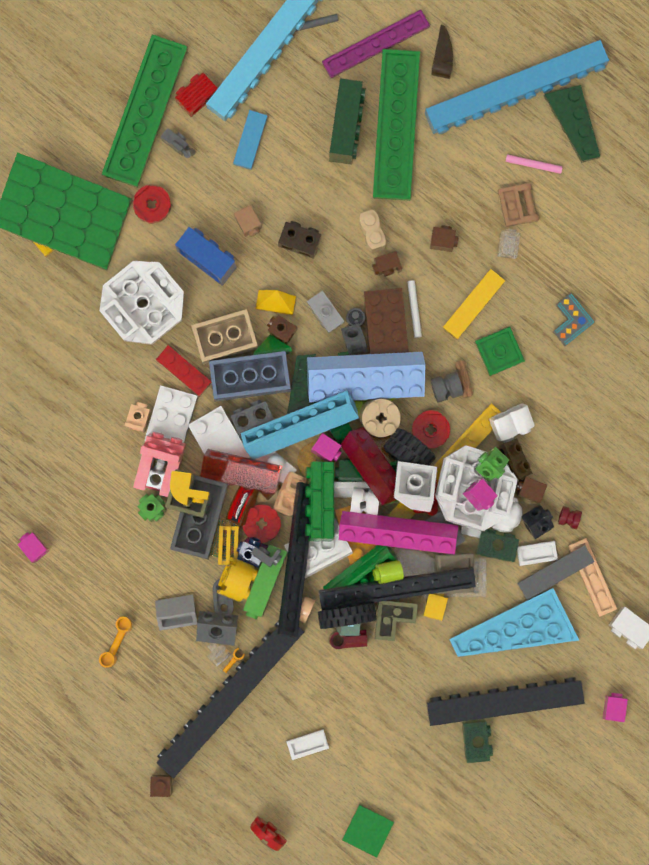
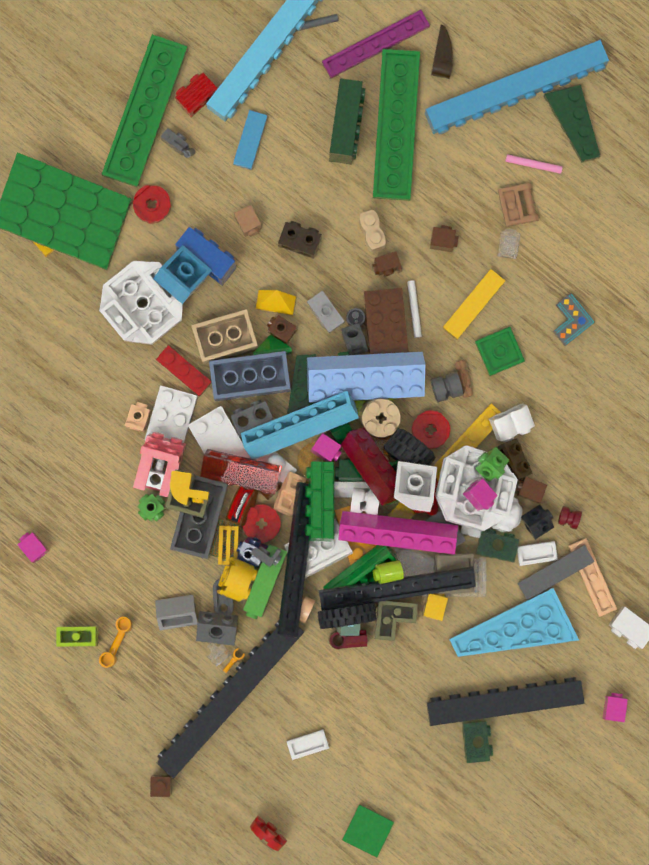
(76, 636): none -> lime brick
(182, 274): none -> dark azure brick

